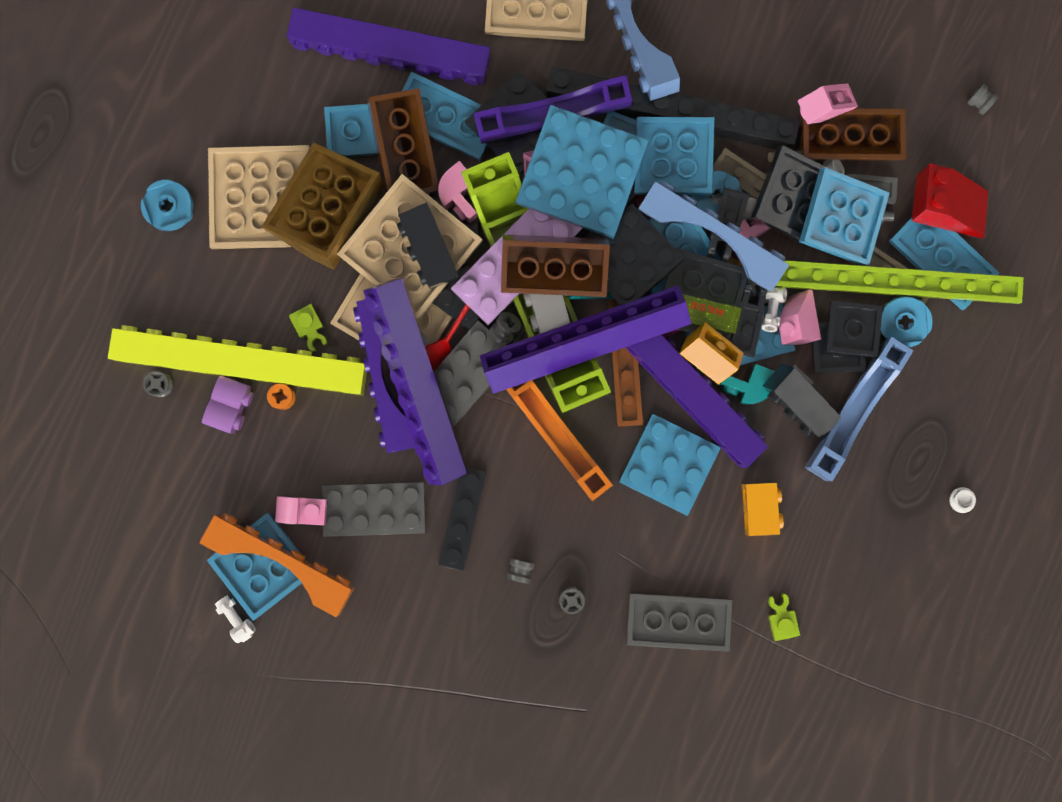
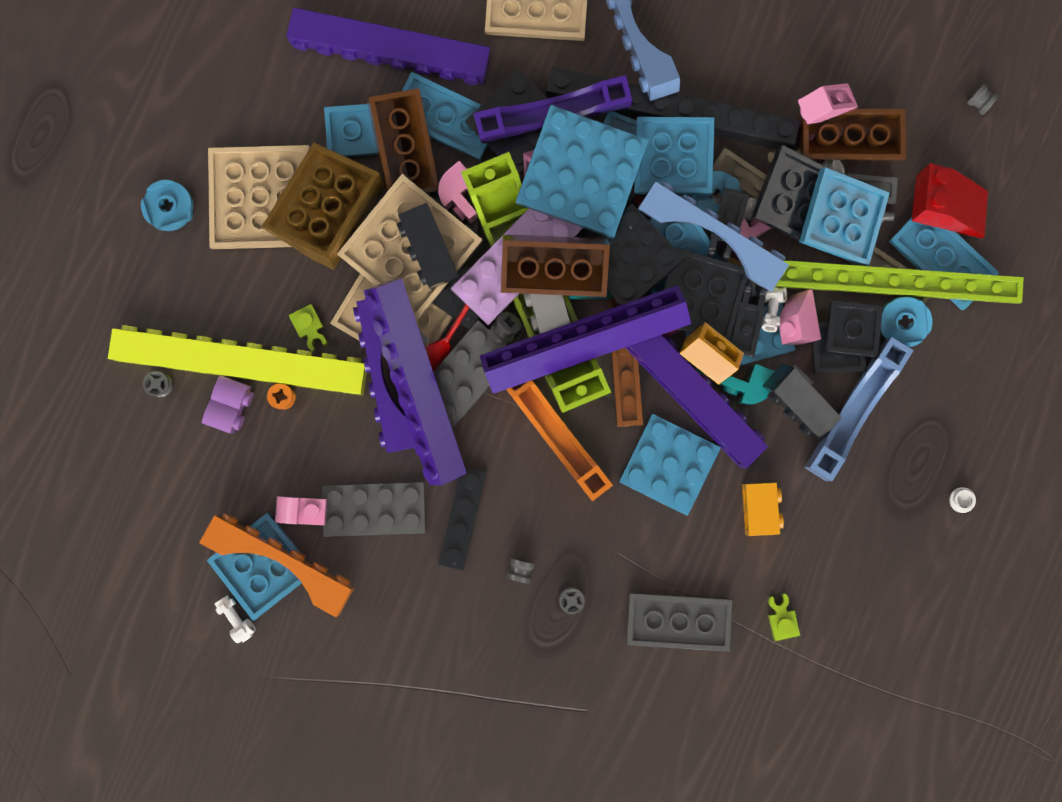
(715, 314): clear neon green tile -> none

